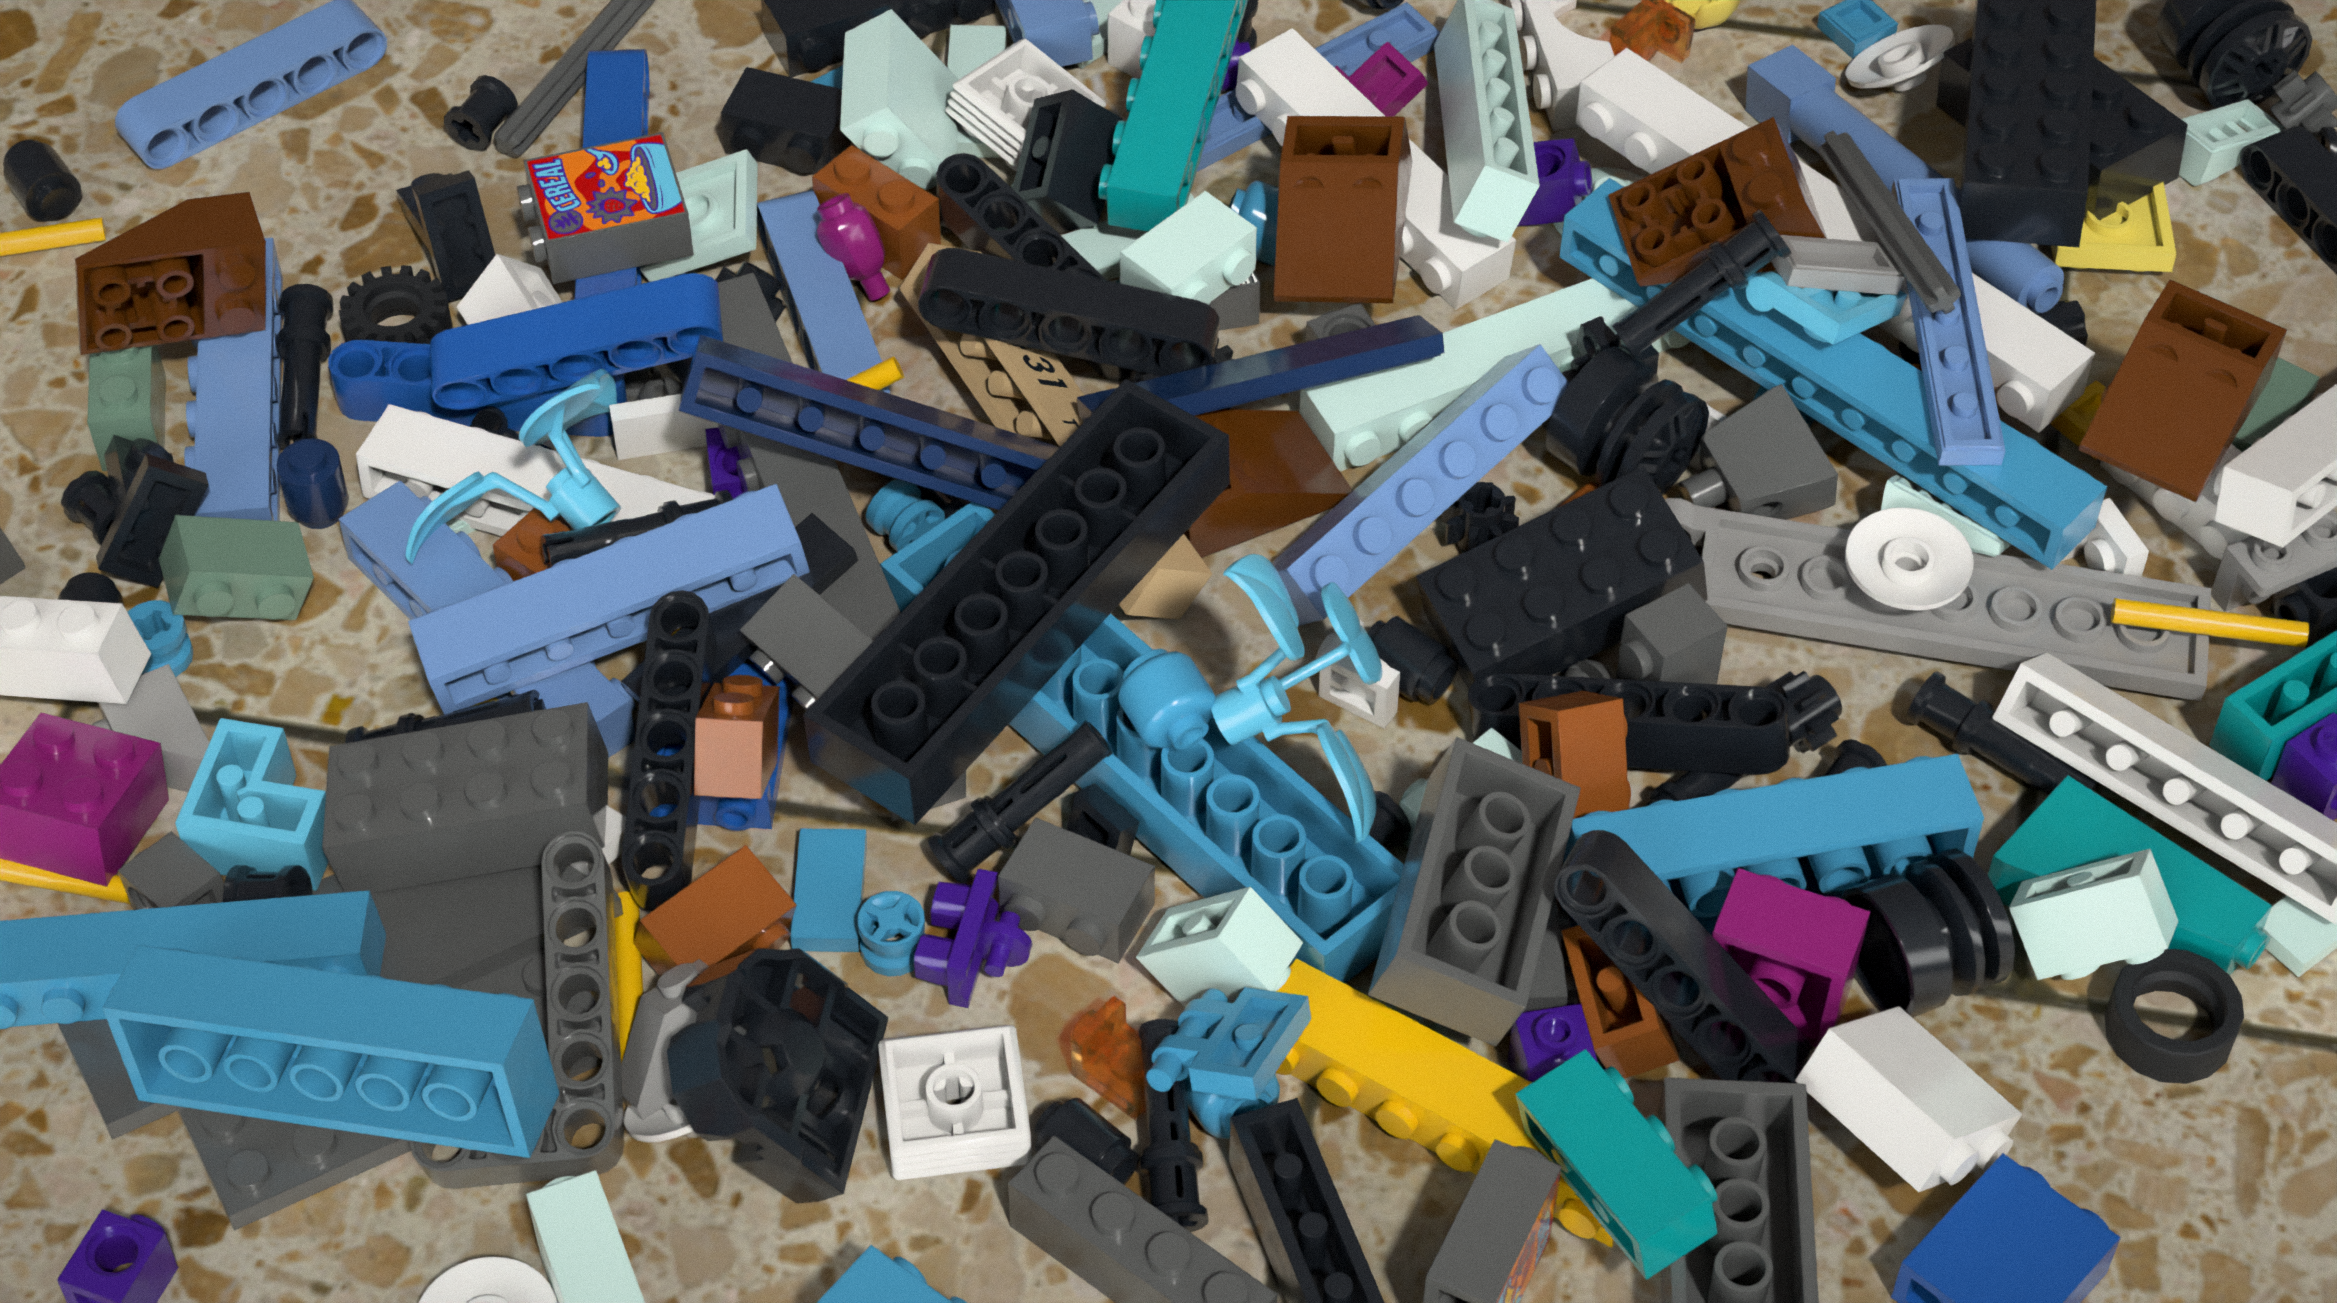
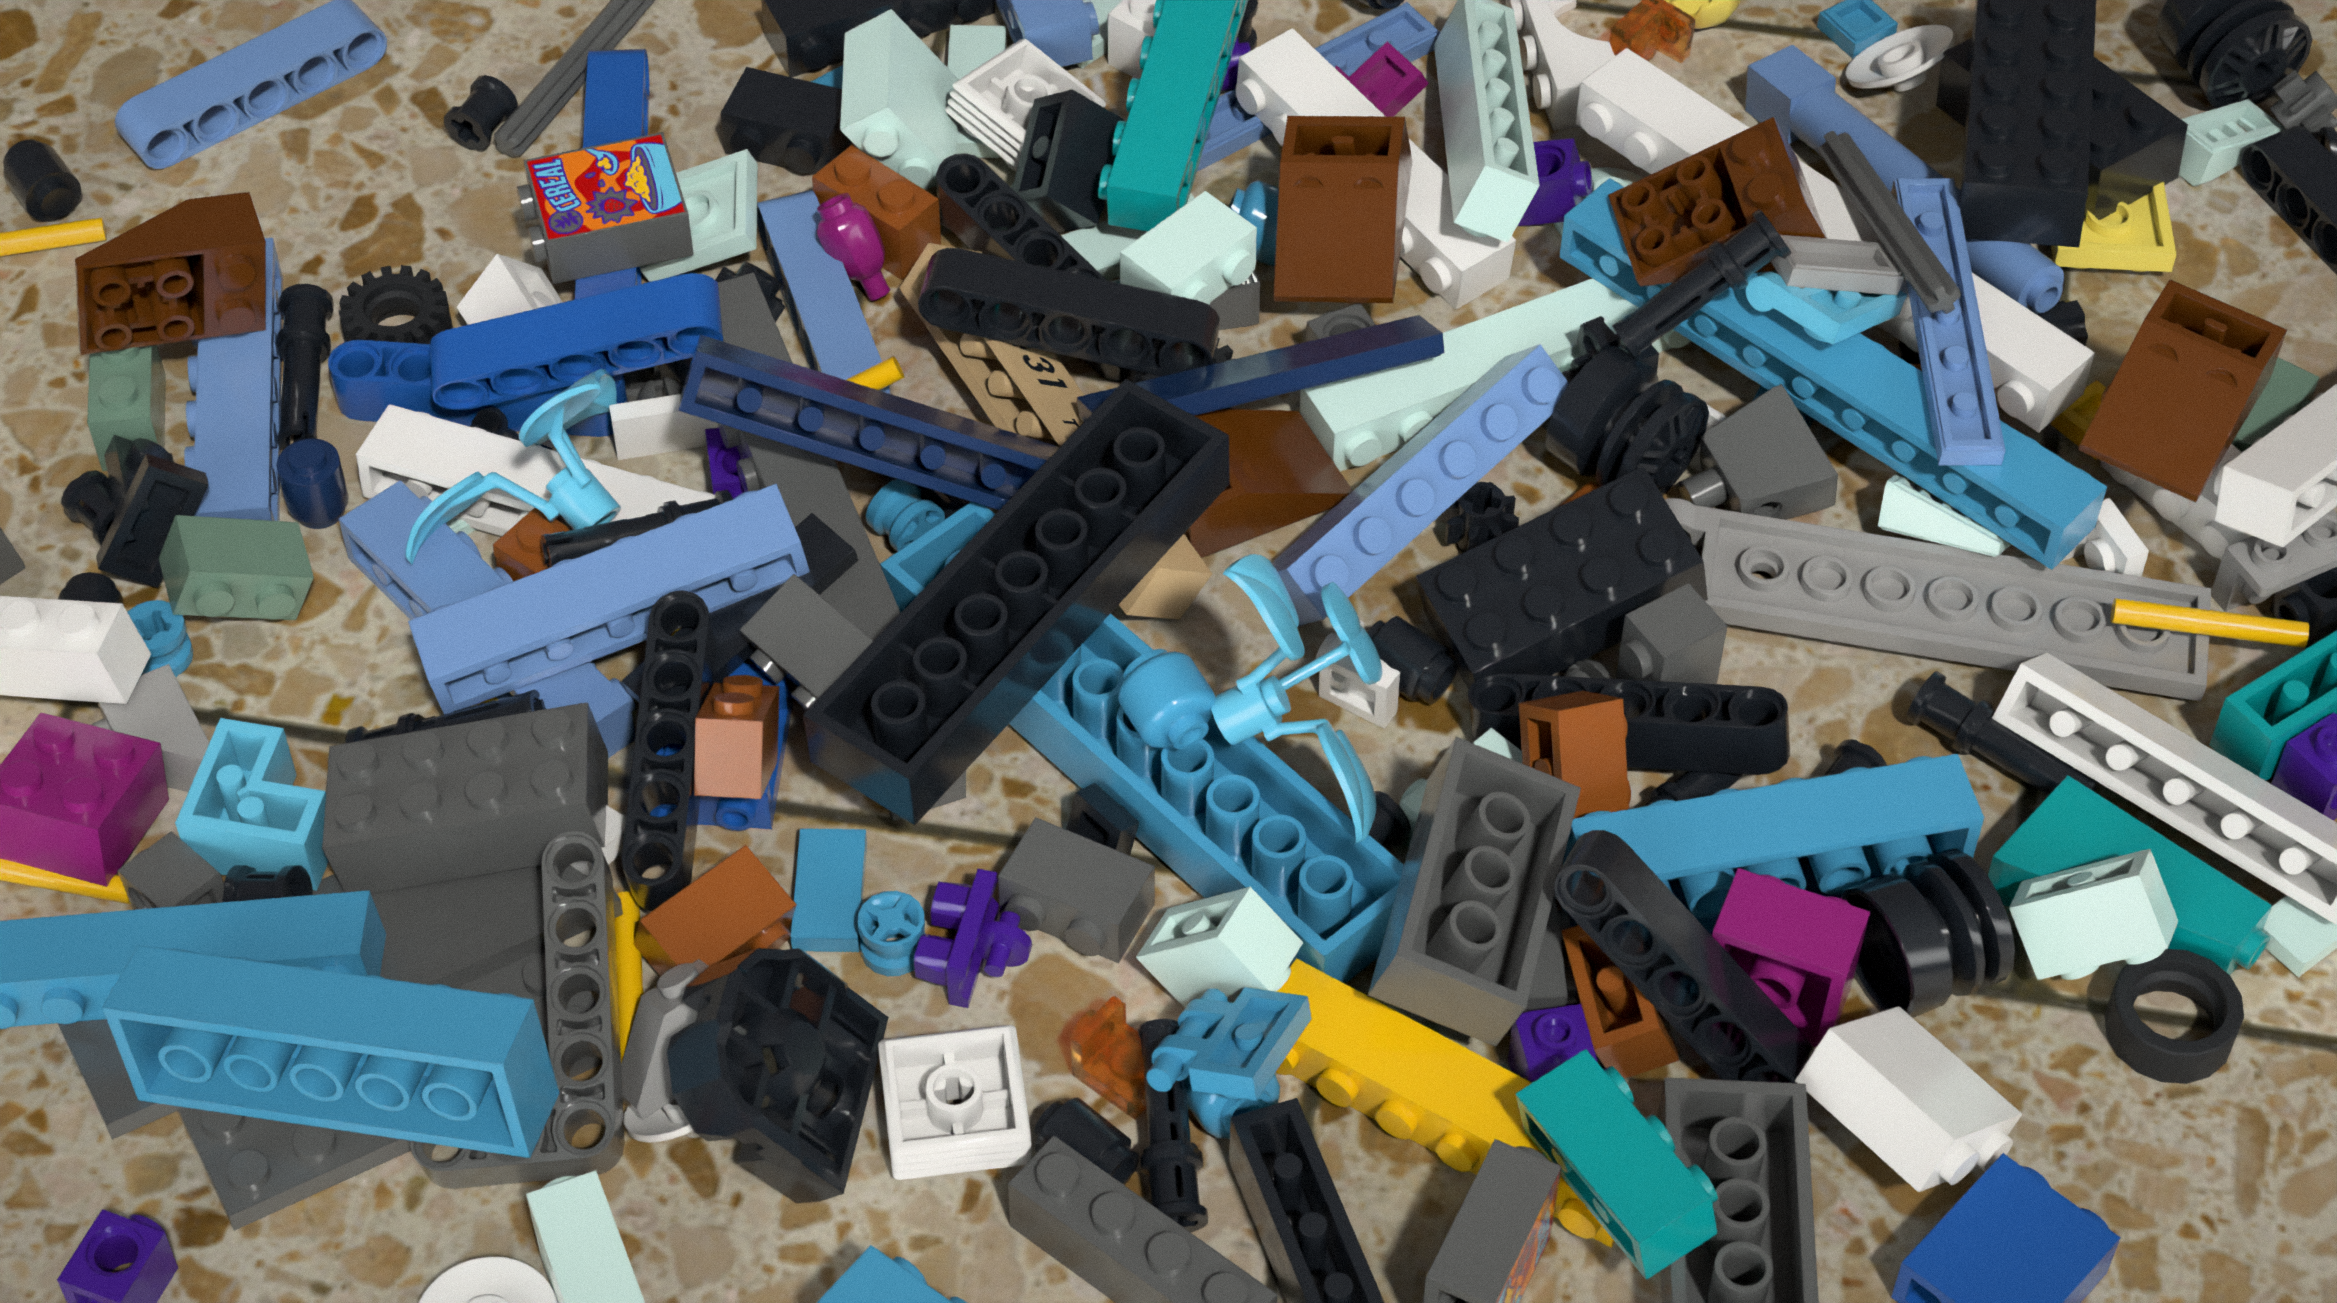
(452, 226): black bracket -> none
(996, 820): black pin -> none
(1811, 709): black gear -> none
(1909, 558): white dish -> none

